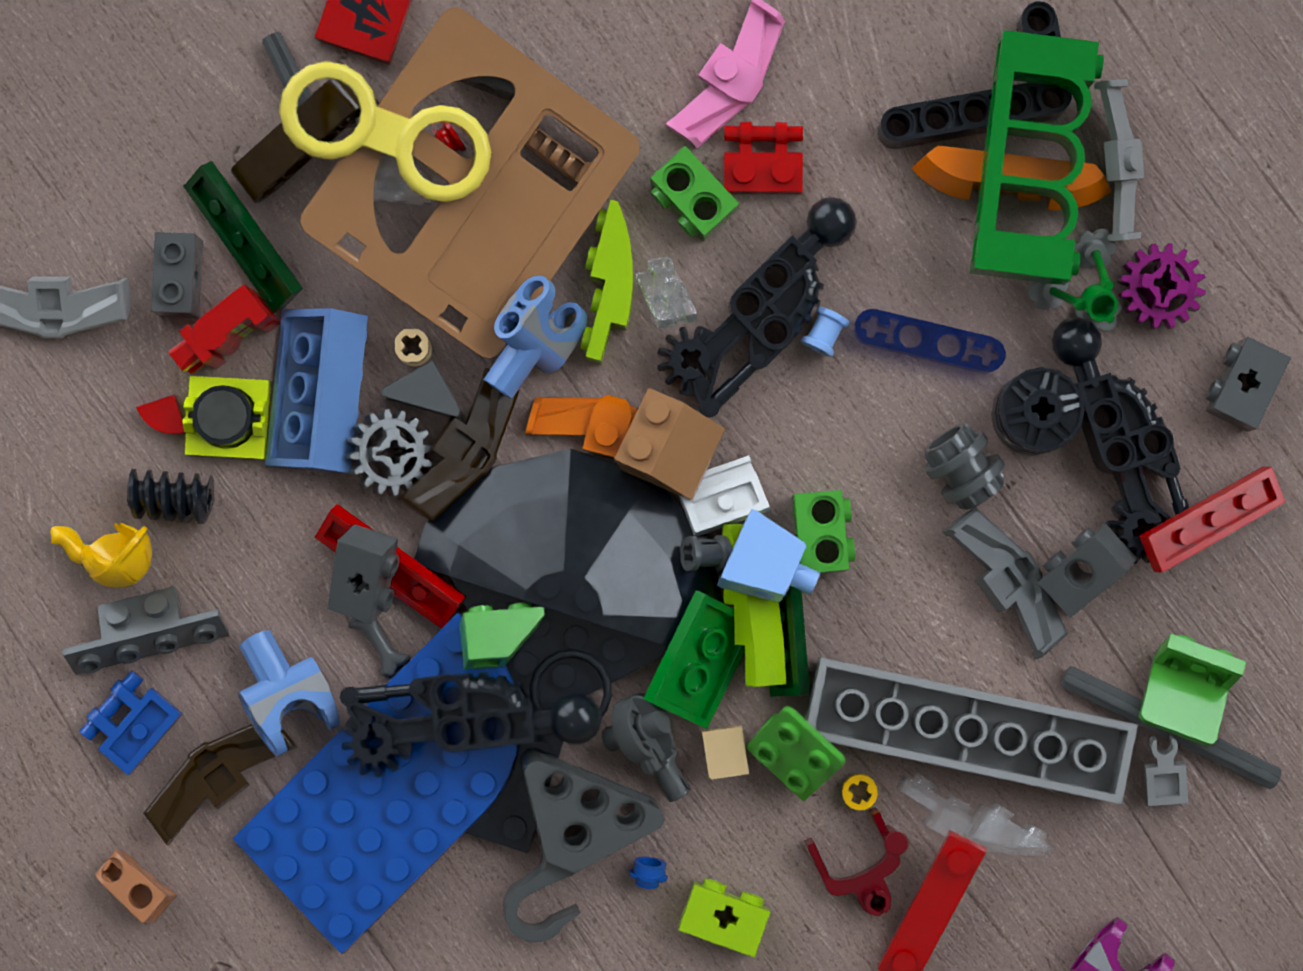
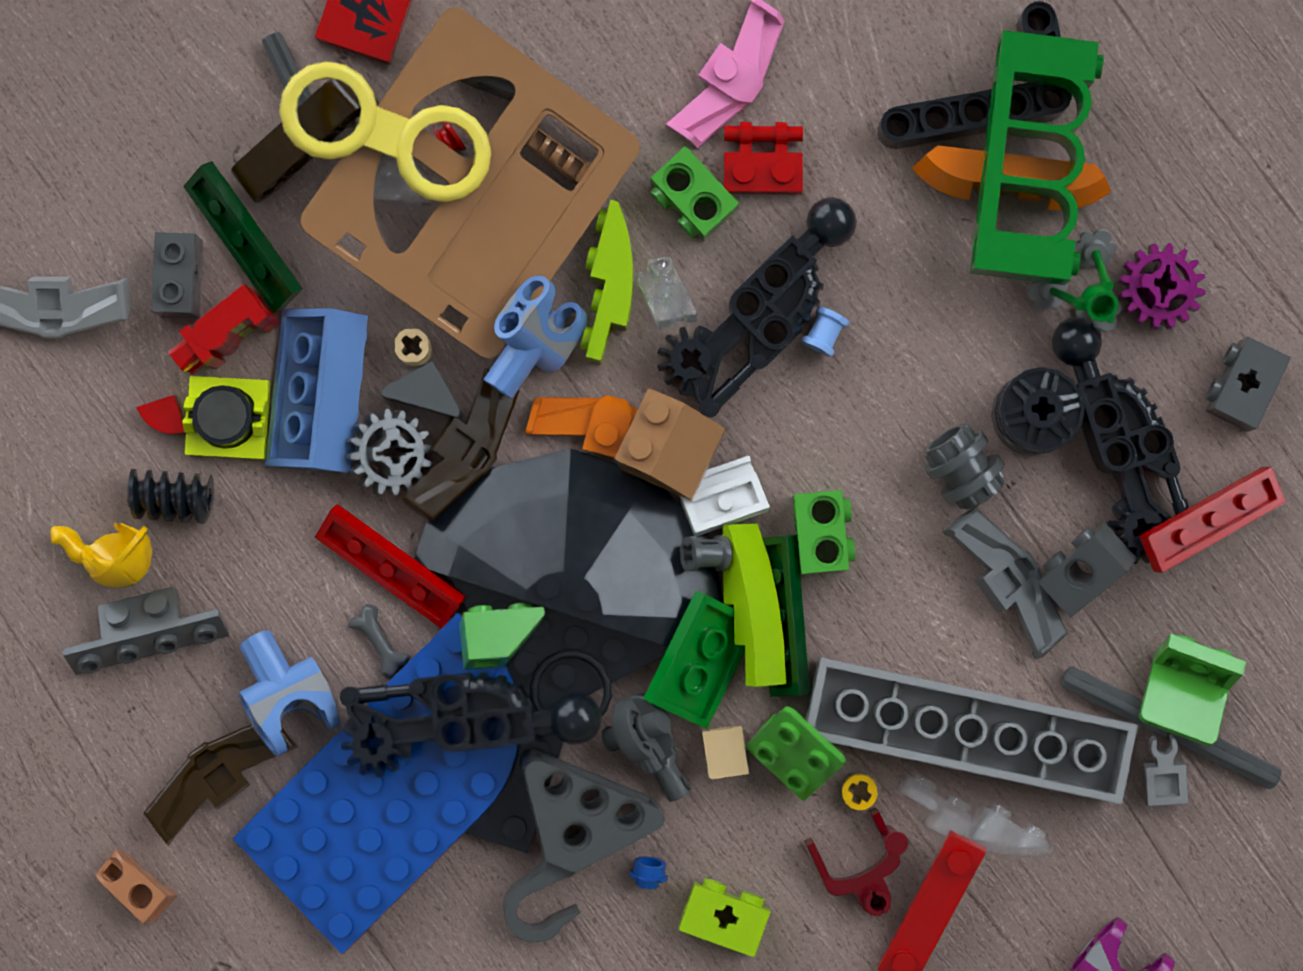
(140, 729): blue plate -> none
(363, 574): dark grey brick -> none
(766, 561): light blue torso -> none
(930, 335): clear blue beam -> none
(1122, 159): light grey plate -> none

